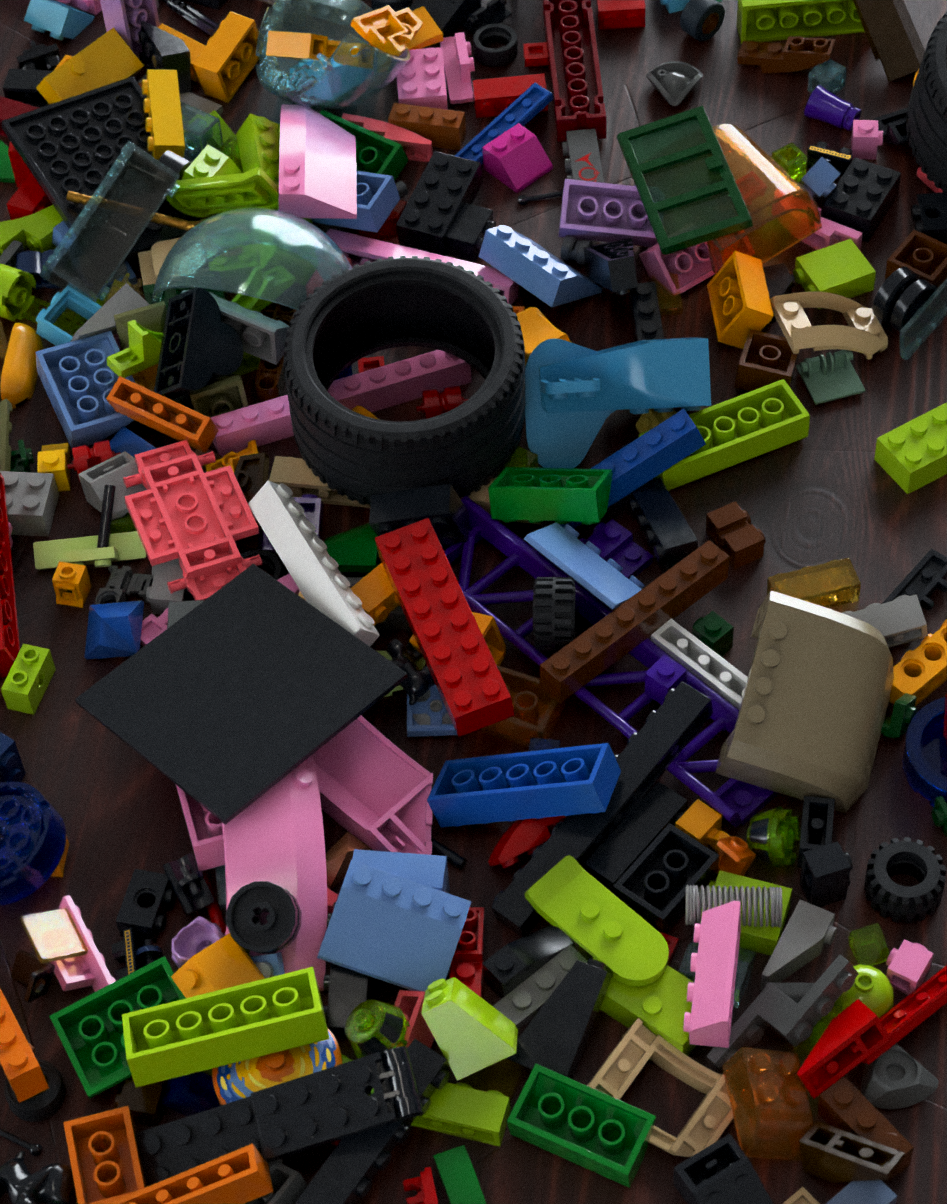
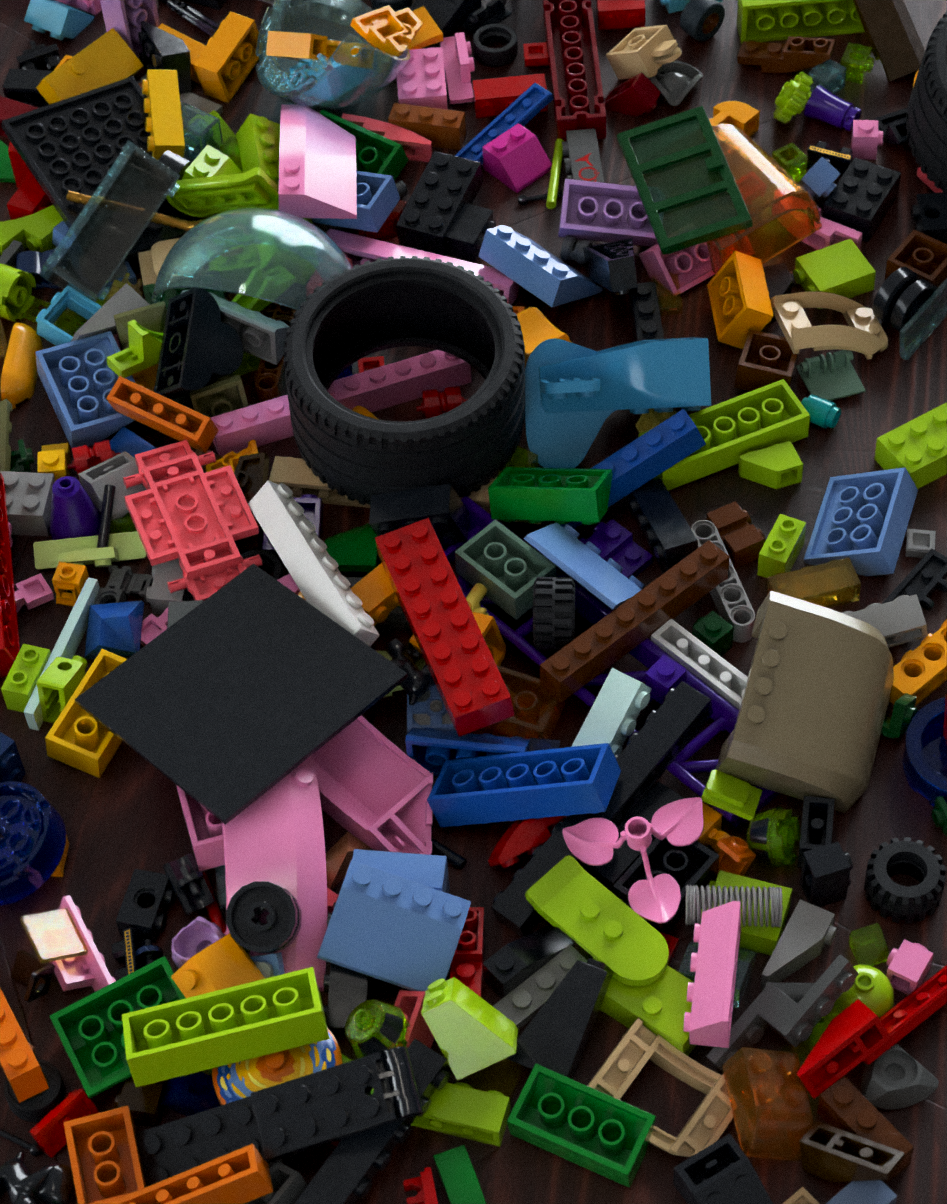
(32, 592): none -> bright pink plate
(50, 1130): none -> red plate
(59, 684): none -> lime torso
(66, 644): none -> light aqua tile
(72, 510): none -> dark purple cone
(77, 735): none -> yellow brick
(434, 747): none -> blue slope
(475, 597): none -> light yellow arm
(503, 566): none -> sand green brick
(555, 175): none -> lime bar
(614, 712): none -> light aqua brick
(633, 96): none -> dark red slope
(643, 51): none -> tan brick
(678, 821): none -> bright pink plant
(729, 595): none -> light grey beam
(731, 794): none -> lime piece
(737, 114): none -> light orange brick
(772, 466): none -> lime slope
(781, 546): none -> lime brick
(793, 97): none -> lime gear
(822, 411): none -> teal brick
(857, 62): none -> clear neon green brick
(863, 520): none -> medium blue slope
(919, 542): none -> light grey tile

